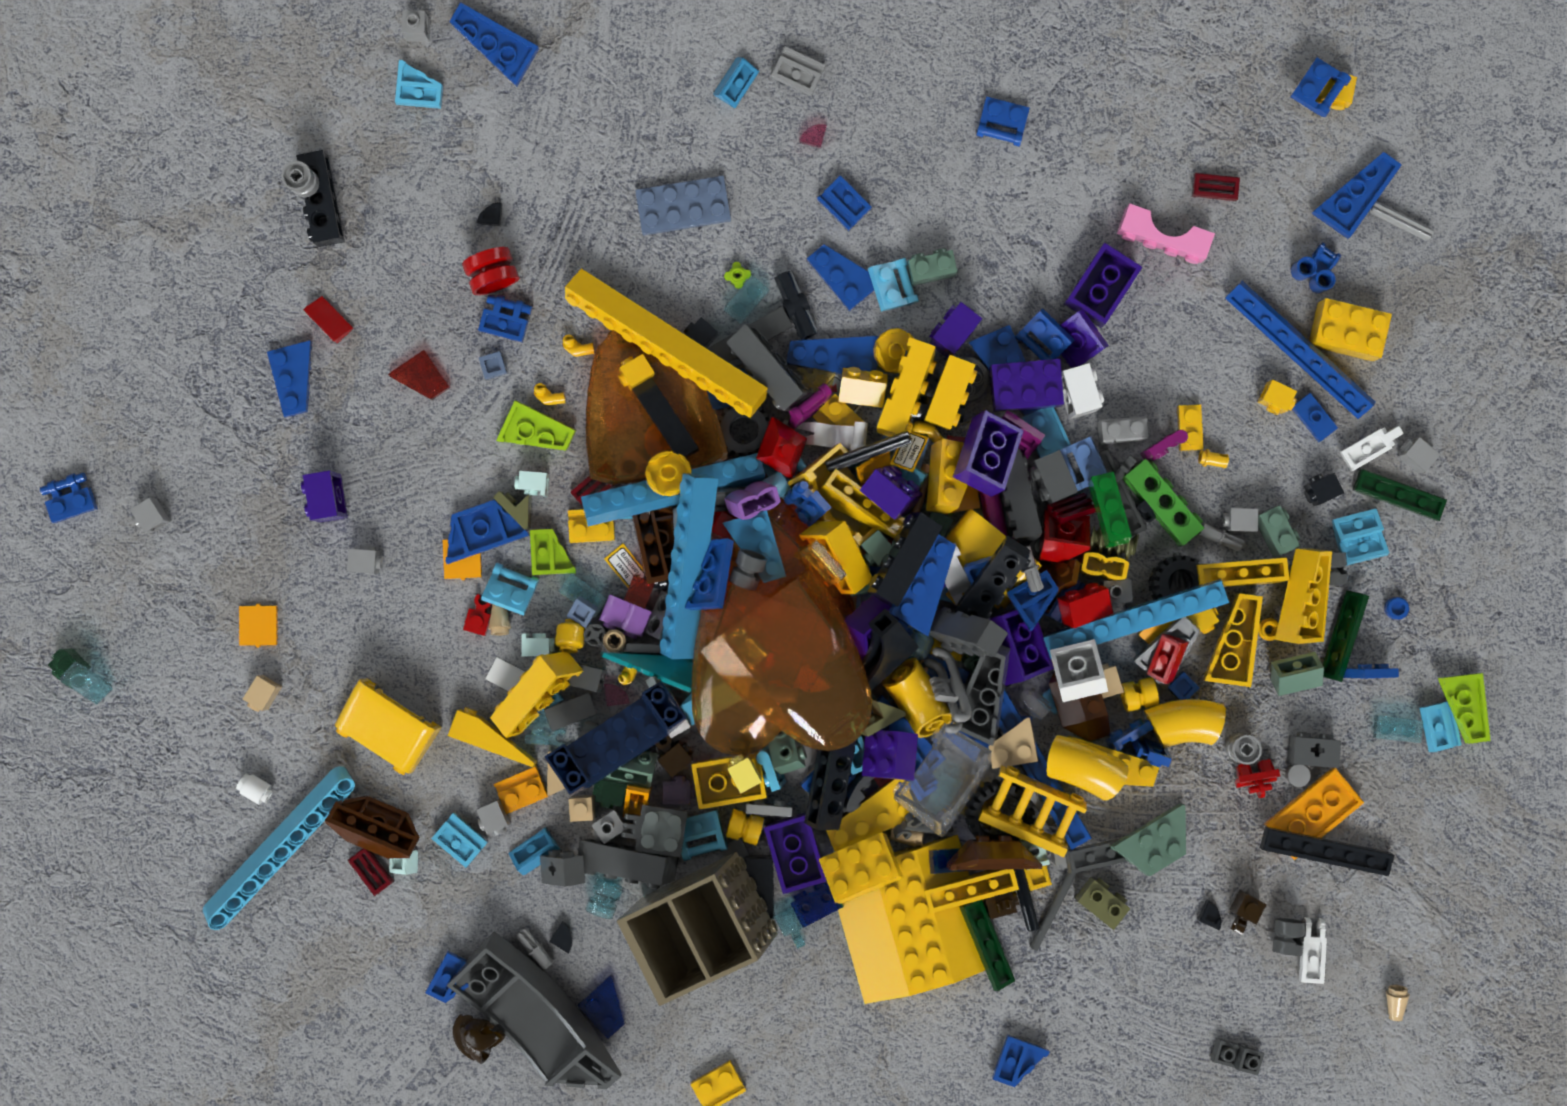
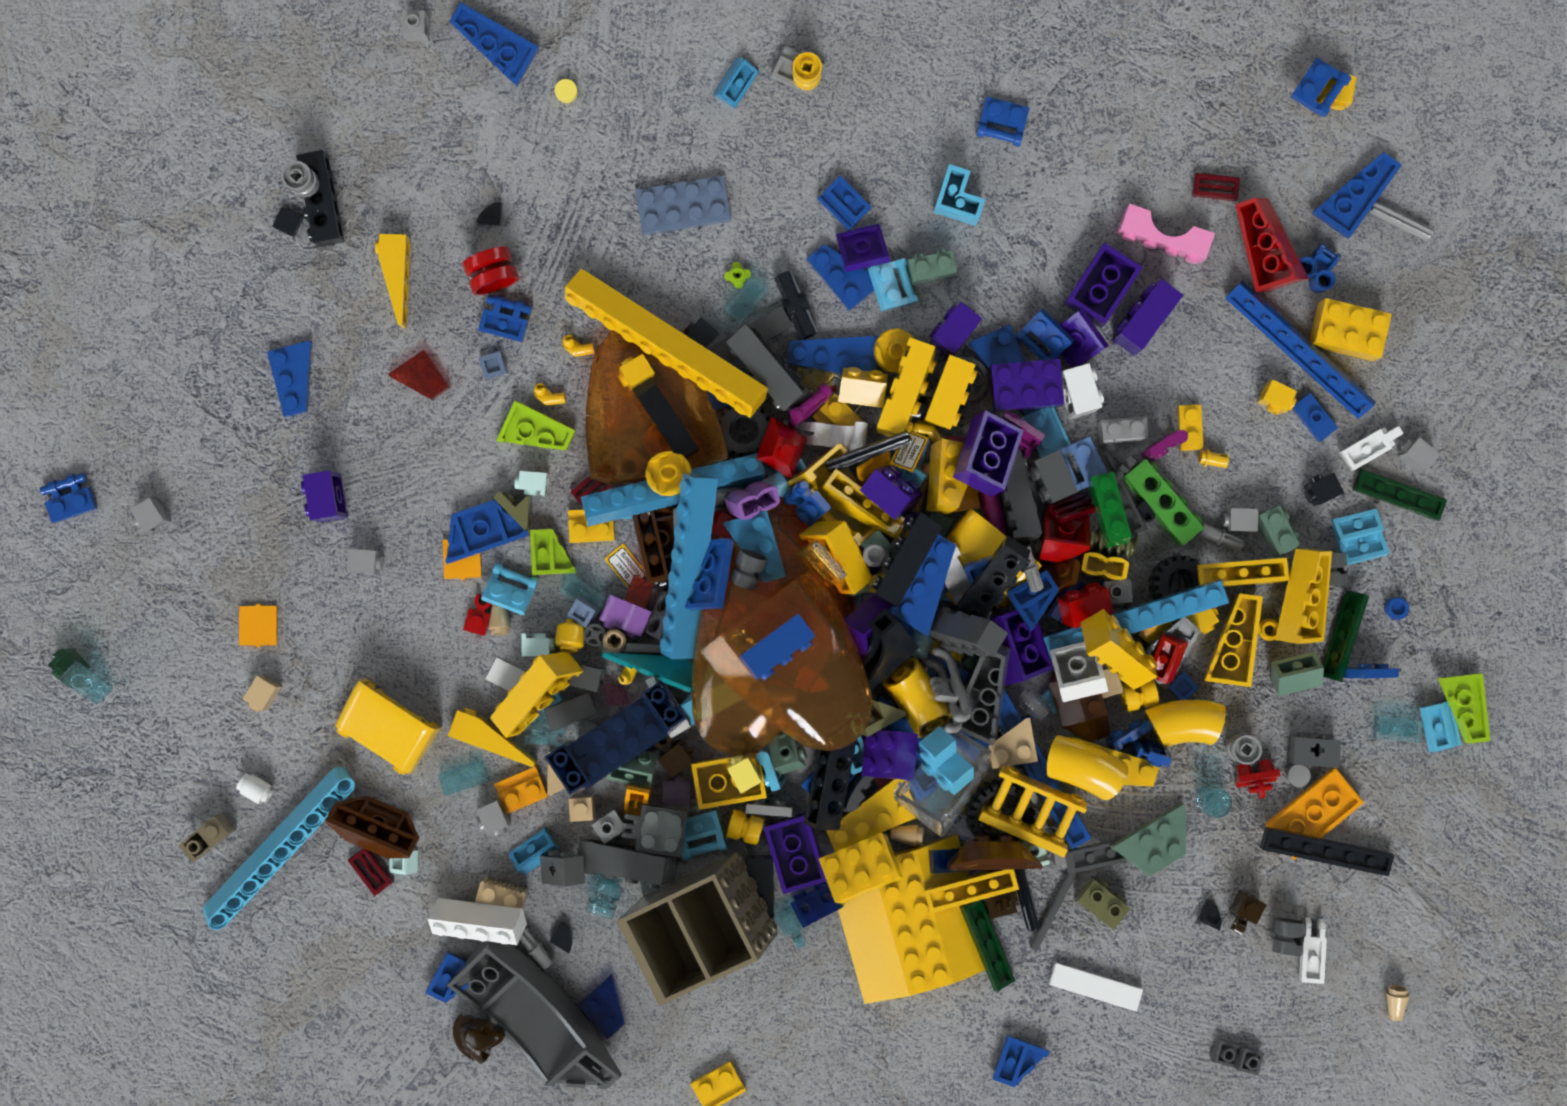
(207, 837): none -> dark tan slope
(287, 222): none -> black tile
(328, 319): red slope -> none
(394, 259): none -> yellow slope
(416, 88): medium azure wing -> none
(459, 840): medium azure plate -> none
(463, 777): none -> clear light blue plate
(477, 921): none -> white brick
(501, 894): none -> tan brick
(566, 91): none -> light yellow tile
(610, 793): clear green brick -> none
(777, 648): none -> blue brick
(807, 71): none -> yellow wheel
(814, 135): clear pink tile -> none
(862, 247): none -> dark purple plate
(873, 555): none -> light grey tile
(913, 824): dark grey bar -> none
(944, 762): none -> medium azure brick
(954, 201): none -> medium azure brick
(1037, 878): yellow tile -> none
(1095, 986): none -> white tile
(1117, 649): none -> yellow wedge
(1146, 316): none -> dark purple brick
(1213, 801): none -> clear light blue wheel
(1268, 247): none -> red wedge

